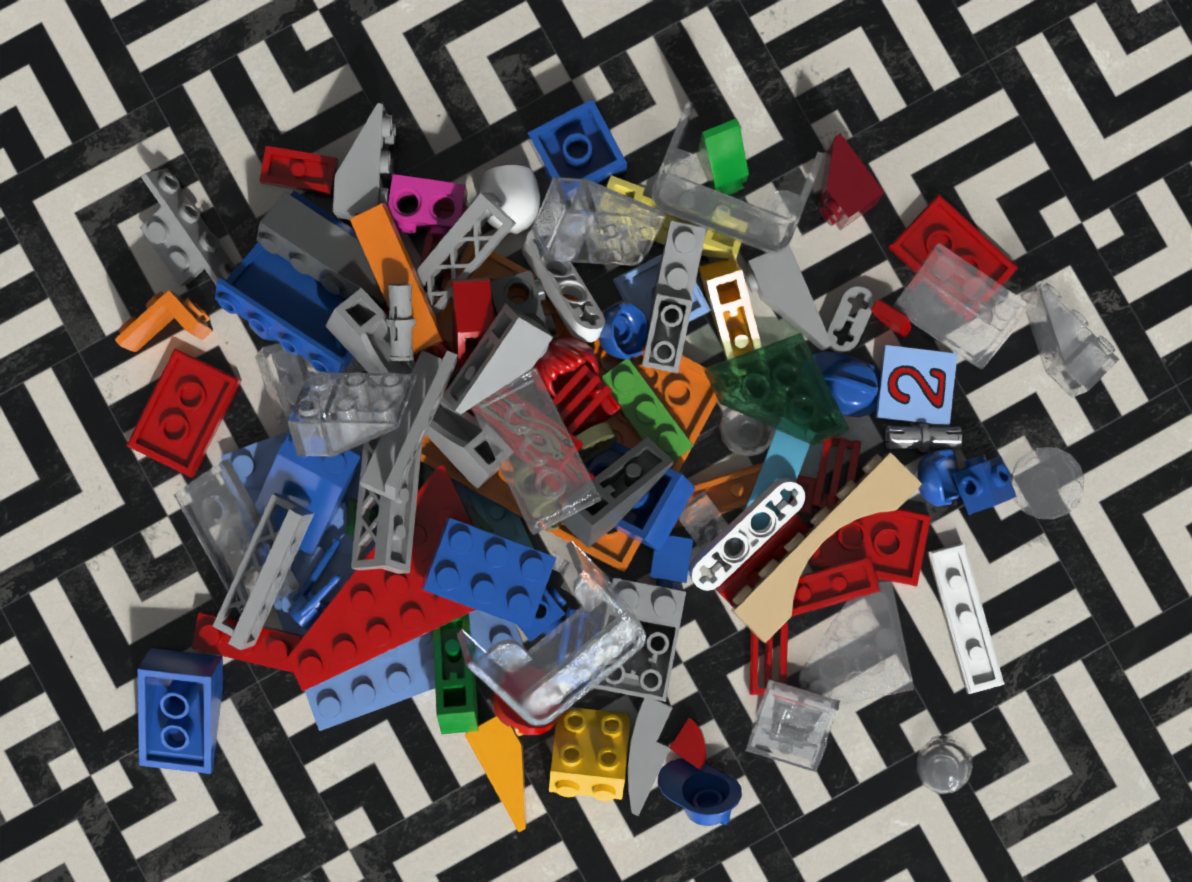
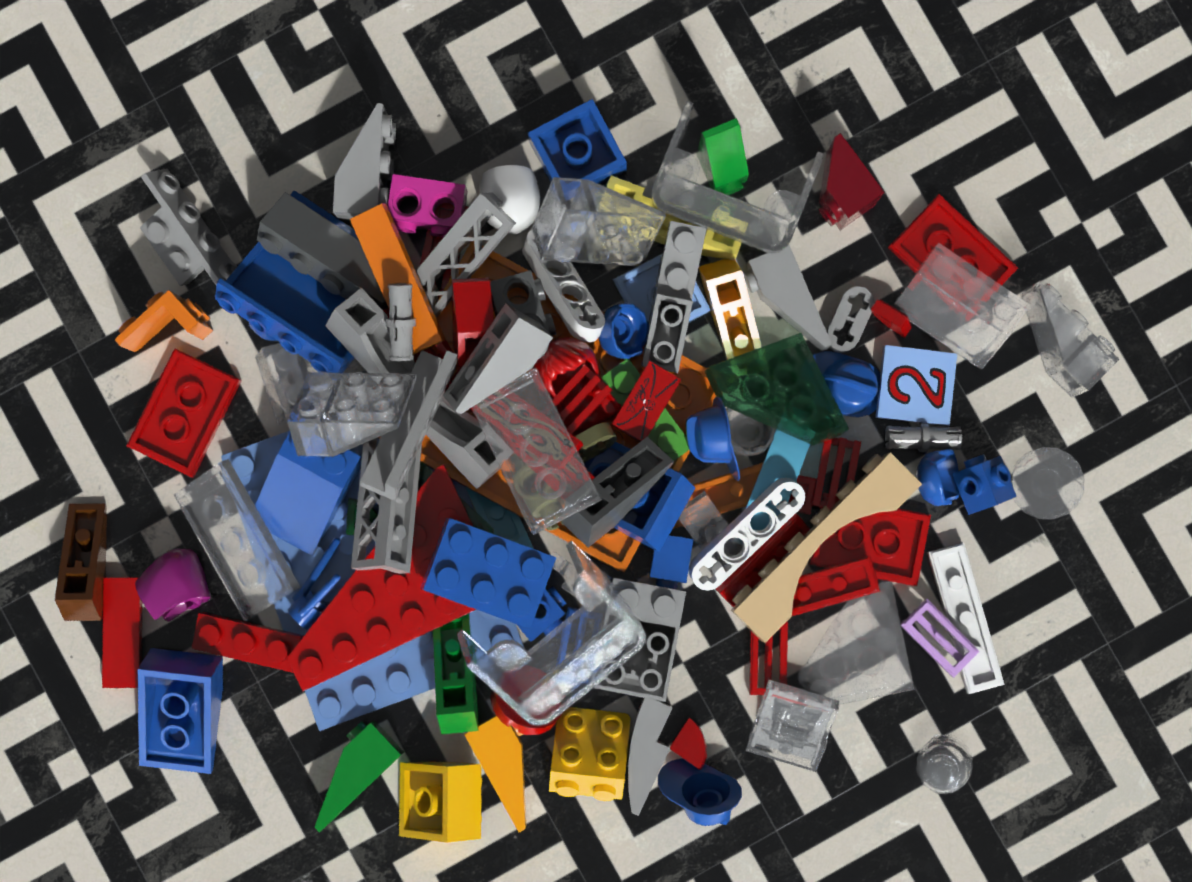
(83, 563): none -> reddish brown slope
(121, 633): none -> red tile
(173, 584): none -> magenta piece
(270, 574): light grey fence -> none
(298, 170): red plate -> none
(358, 767): none -> green slope
(440, 801): none -> yellow slope
(646, 402): none -> red tile
(711, 438): none -> blue piece
(916, 615): none -> lavender tile

